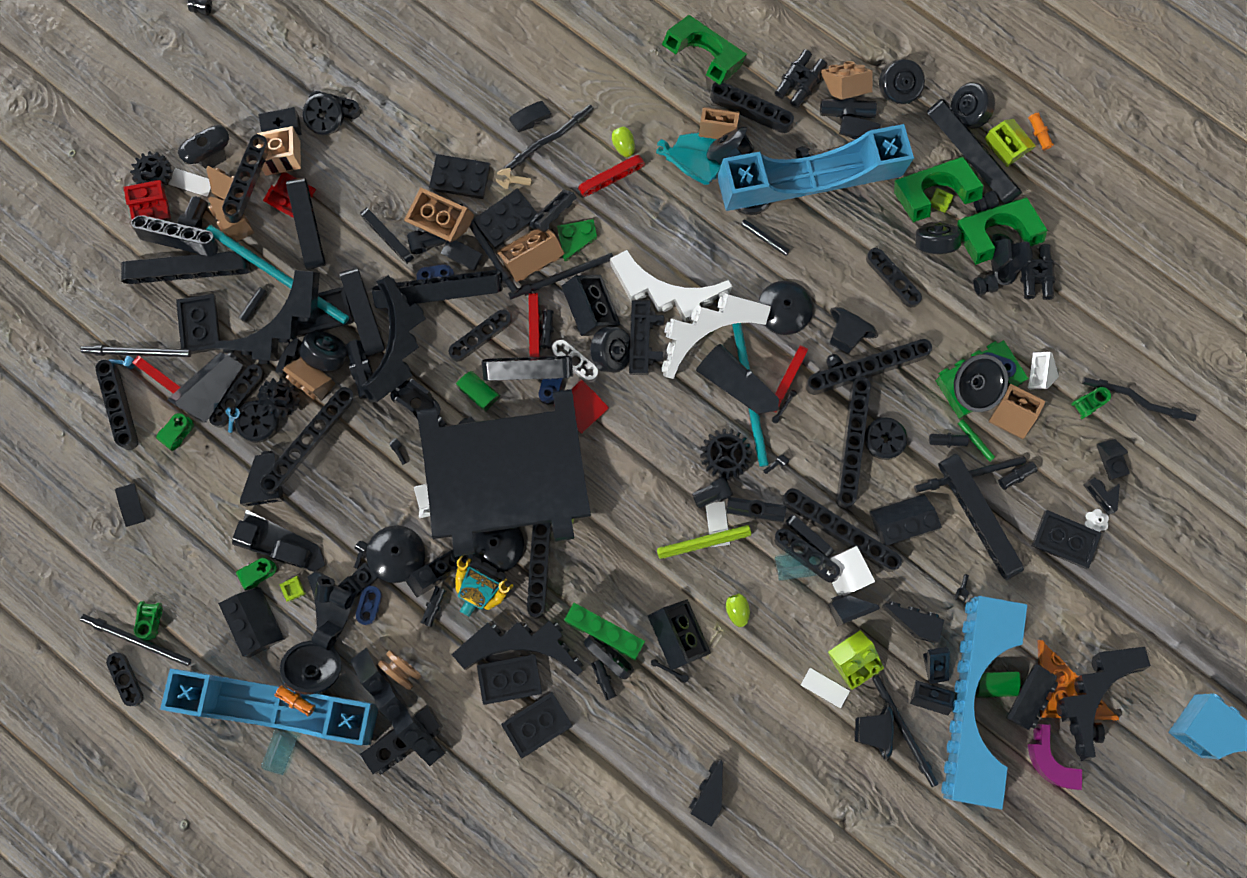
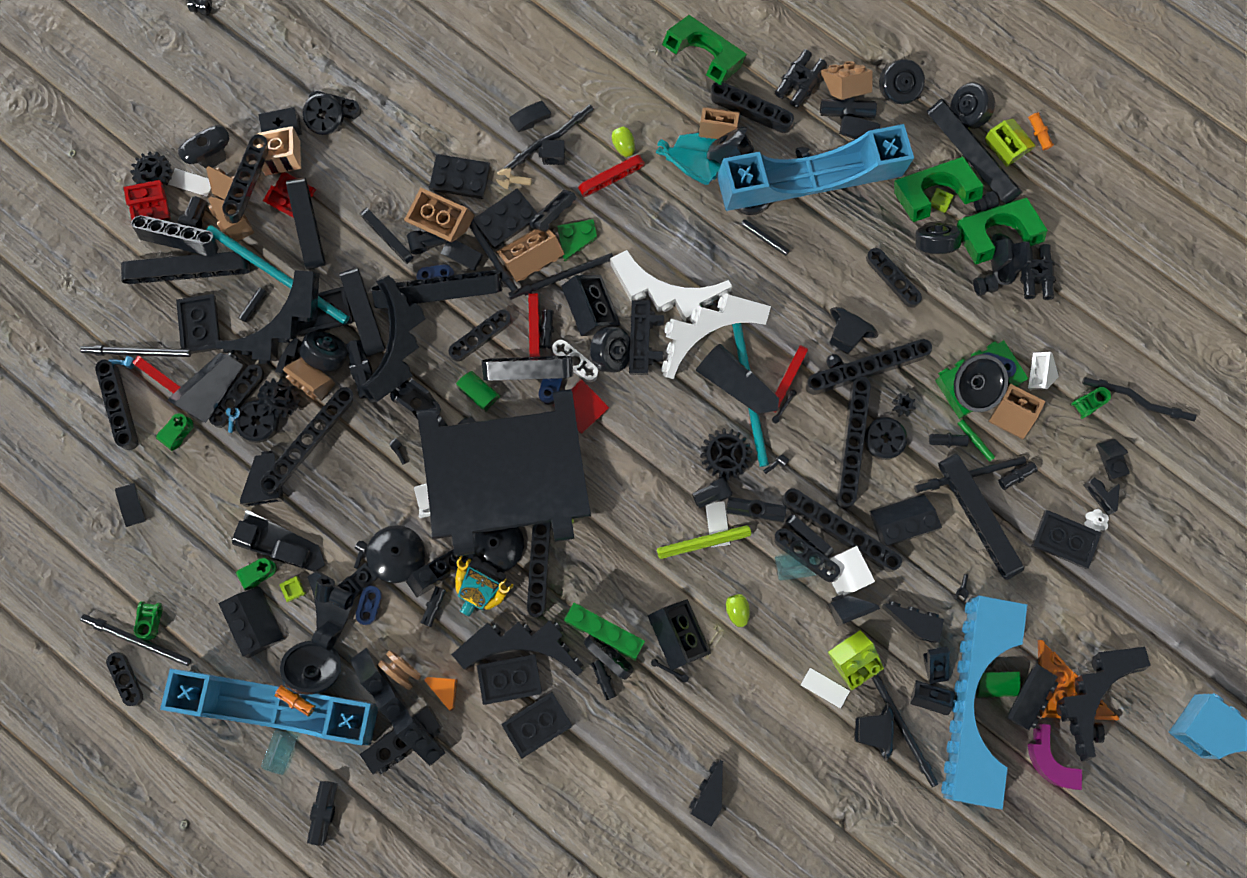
(322, 813): none -> black piece
(444, 689): none -> orange slope
(552, 152): none -> black brick
(787, 319): black dish -> none
(904, 400): none -> black gear

